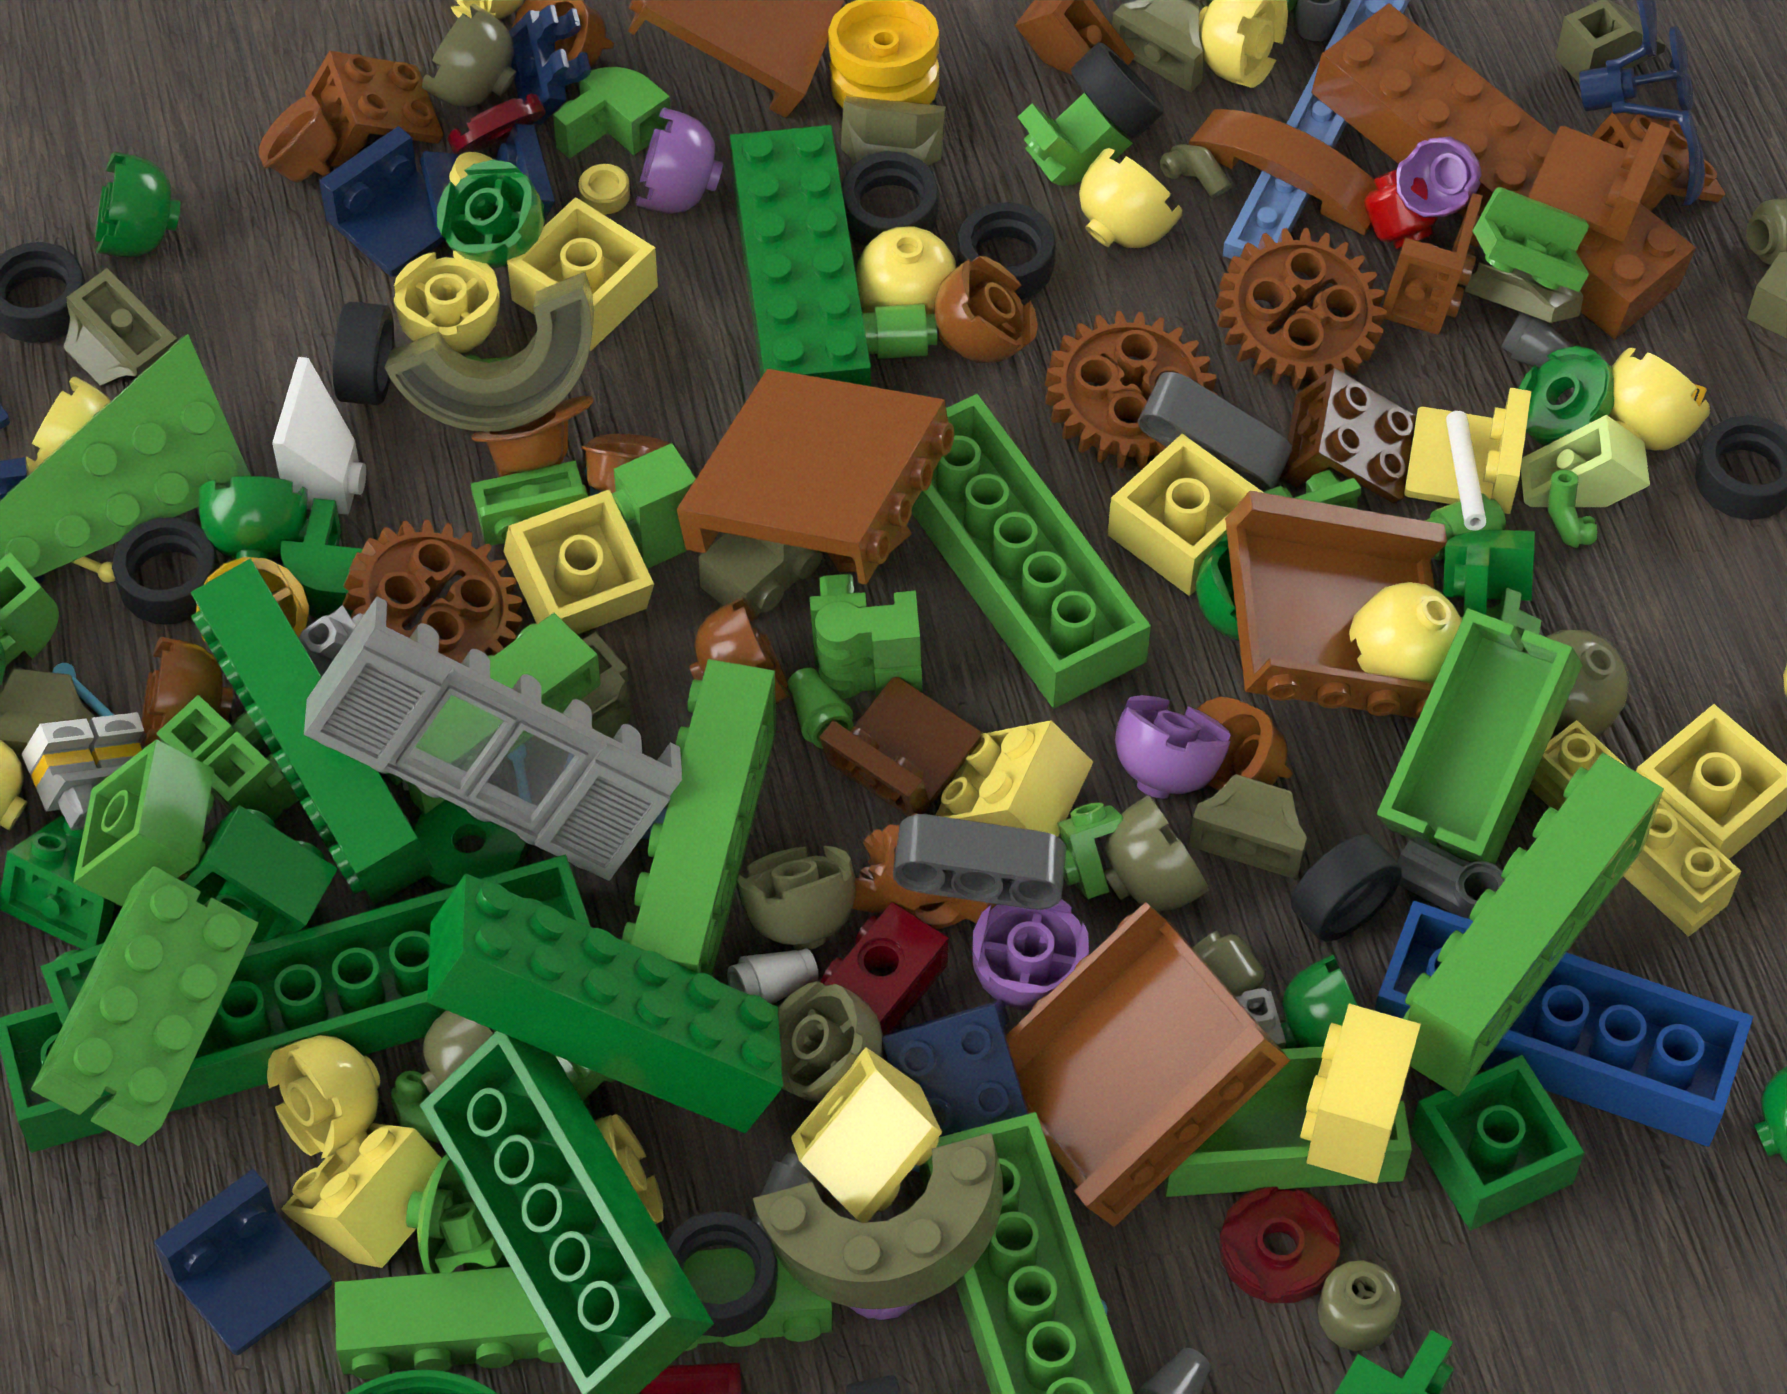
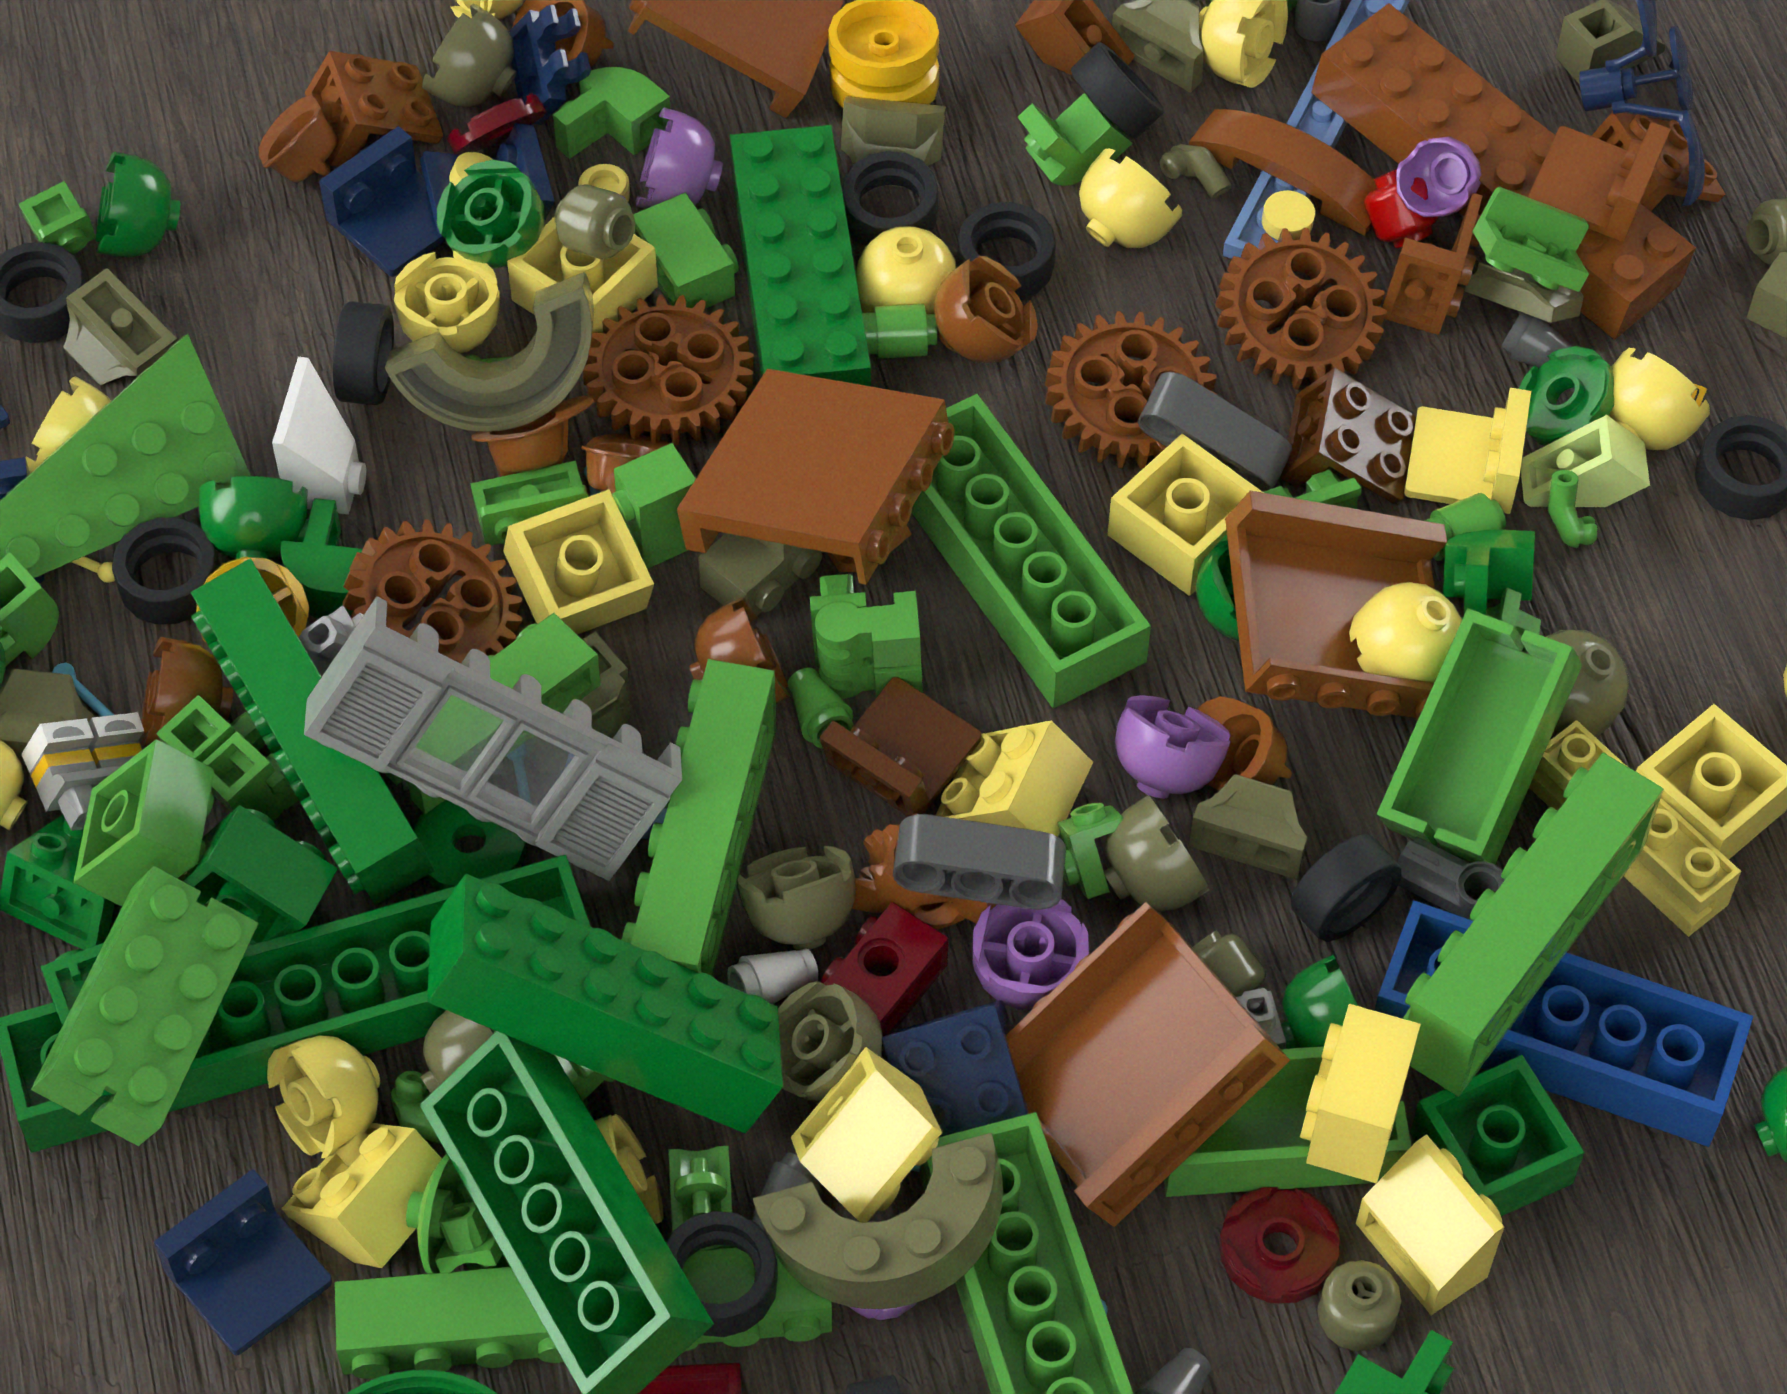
(58, 218): none -> bright green bracket
(594, 221): none -> olive head
(668, 369): none -> dark orange gear
(687, 252): none -> bright green brick
(699, 1184): none -> bright green hips
(1288, 211): none -> light yellow tile
(1431, 1225): none -> light yellow slope
(1466, 470): white piece -> none

